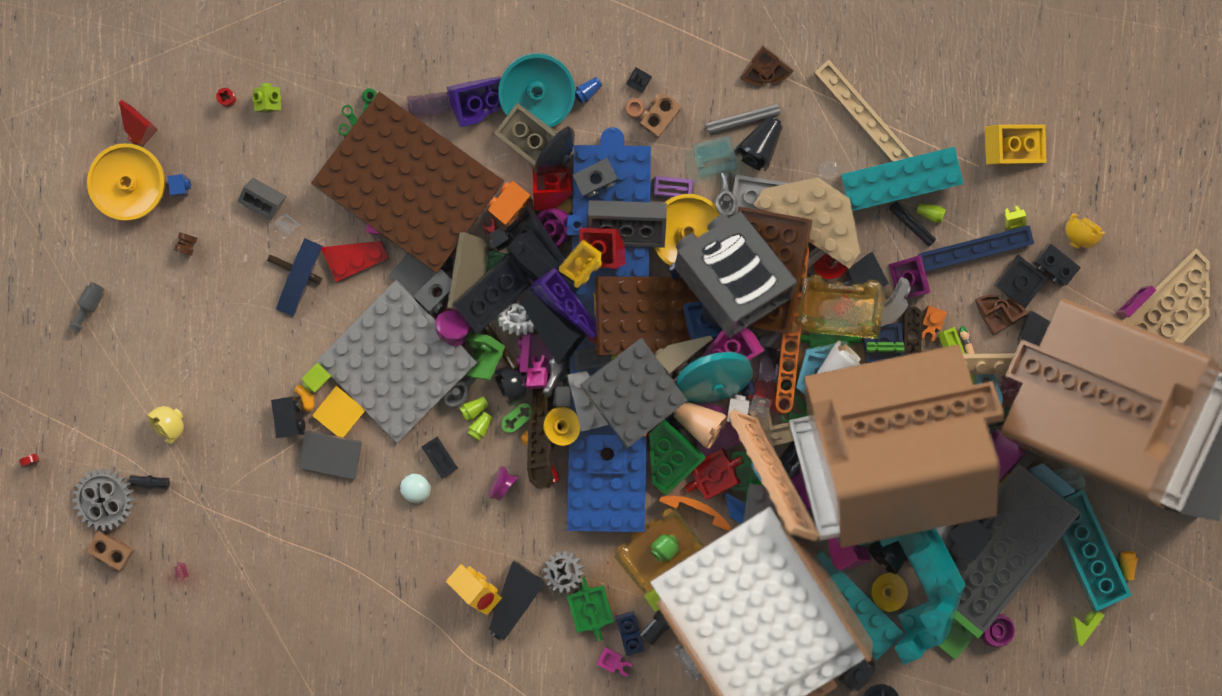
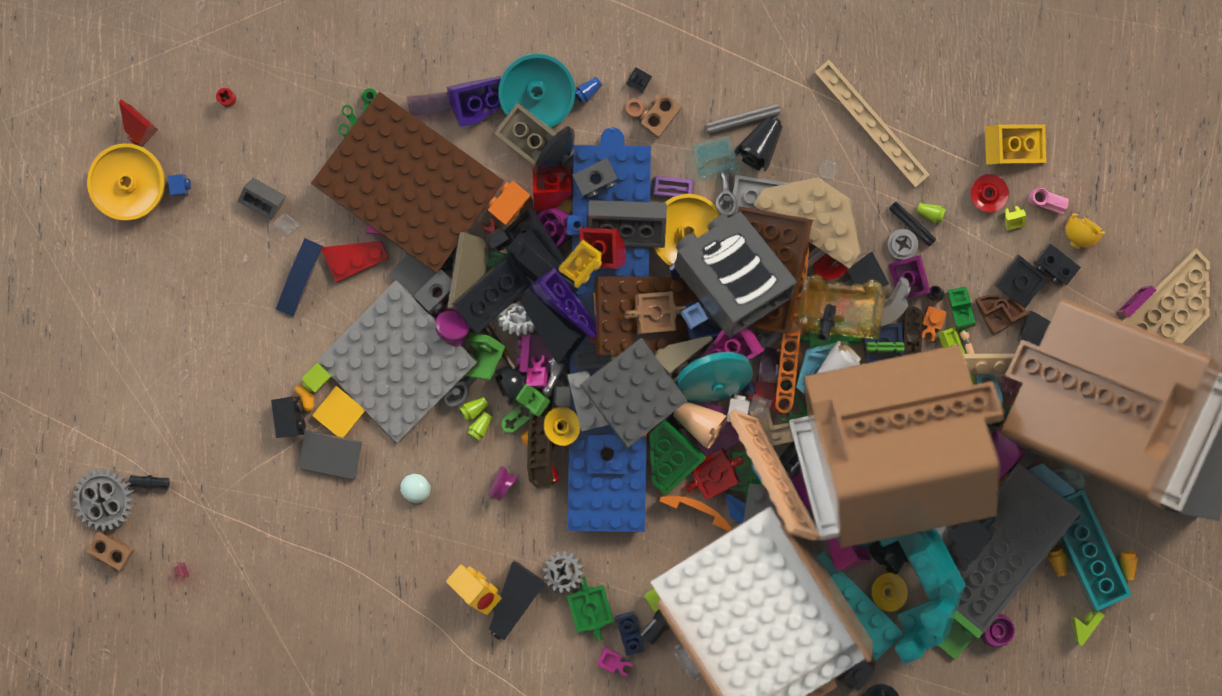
(29, 460): red tile -> none
(88, 303): dark grey piece -> none
(167, 422): light yellow cylinder -> none
(185, 244): reddish brown wheel -> none
(267, 98): lime brick -> none
(286, 265): dark brown bar -> none
(439, 457): black plate -> none
(533, 399): none -> bright green bracket
(637, 555): clear yellow windscreen -> none
(655, 312): none -> medium nougat plate
(665, 548): bright green head -> none
(694, 315): none -> light blue plate
(766, 68): reddish brown brick -> none
(827, 322): none -> black axle
(902, 178): teal brick -> none
(911, 242): none -> light grey gear
(937, 289): none -> black hinge
(961, 308): none -> green slope
(977, 248): dark blue plate -> none
(998, 189): none -> red dish
(1049, 201): none -> bright pink piece
(1057, 559): none -> light orange cone

